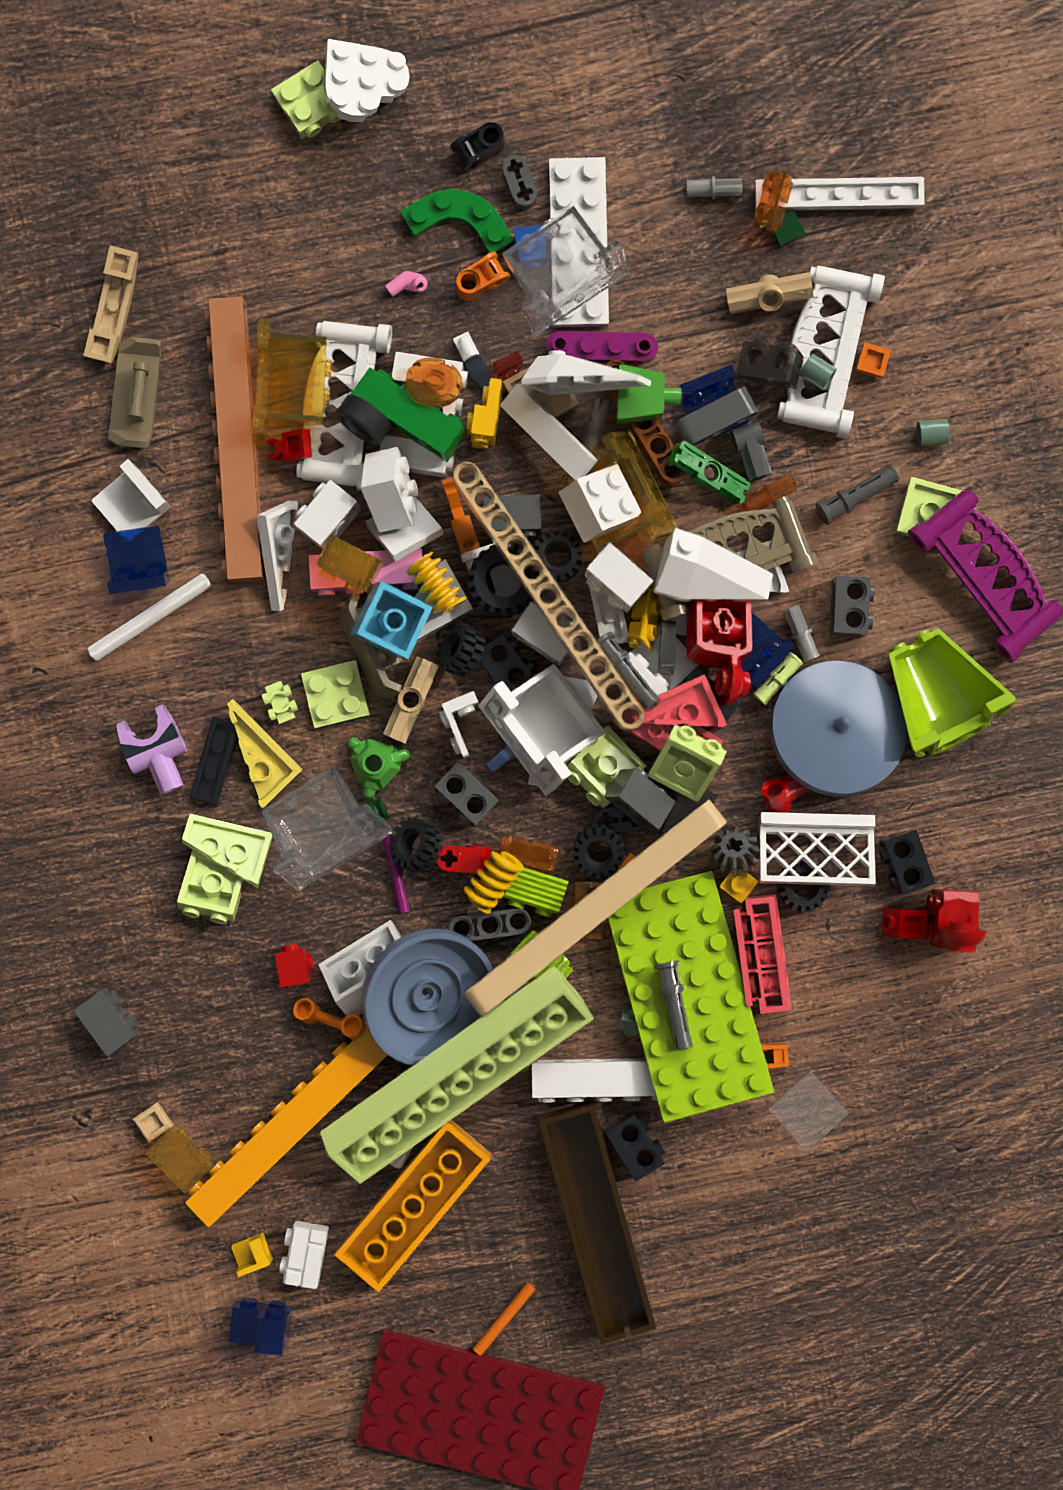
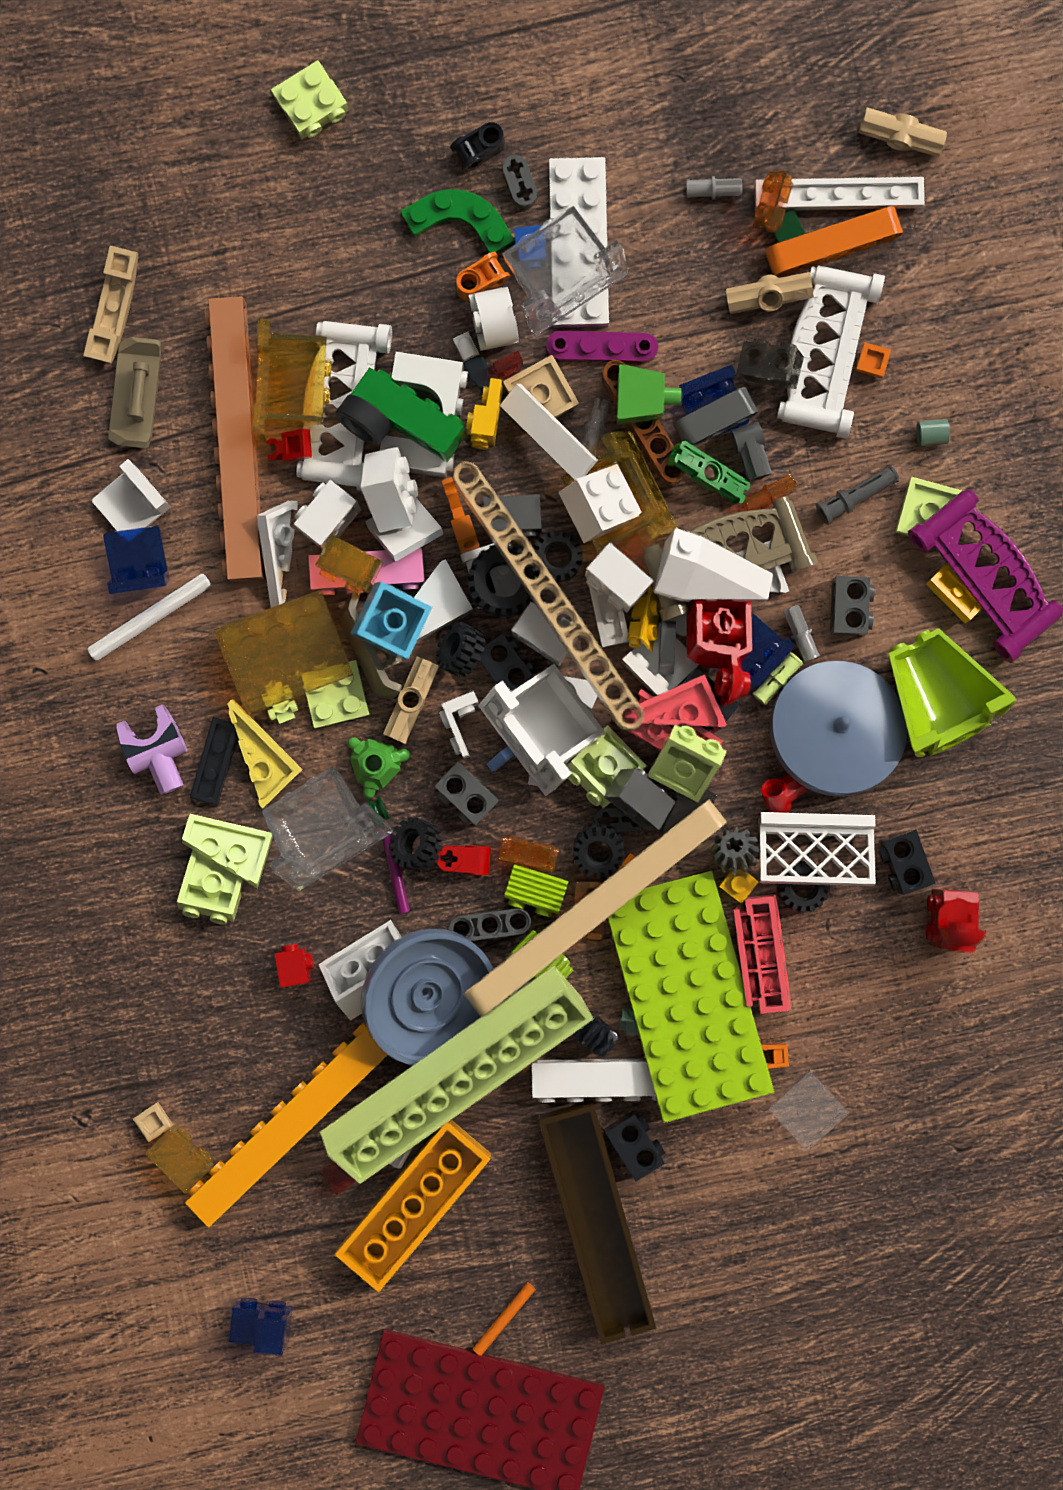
(107, 1021): dark grey brick -> none
(251, 1254): yellow panel -> none
(283, 652): none -> clear yellow slope
(305, 1254): white brick -> none
(310, 1013): orange bar -> none
(337, 1177): none -> clear red plate
(362, 78): white plate -> none
(407, 280): bright pink arm -> none
(433, 382): clear orange tile -> none
(435, 584): yellow piece -> none
(493, 881): yellow piece -> none
(494, 318): none -> white brick
(570, 375): white wedge -> none
(597, 1036): none -> black gear
(630, 676): dark grey pin -> none
(672, 991): dark grey pin -> none
(818, 372): sand green beam -> none
(834, 242): none -> orange beam
(902, 132): none -> tan piece
(904, 923): red bracket -> none
(954, 593): none -> yellow plate

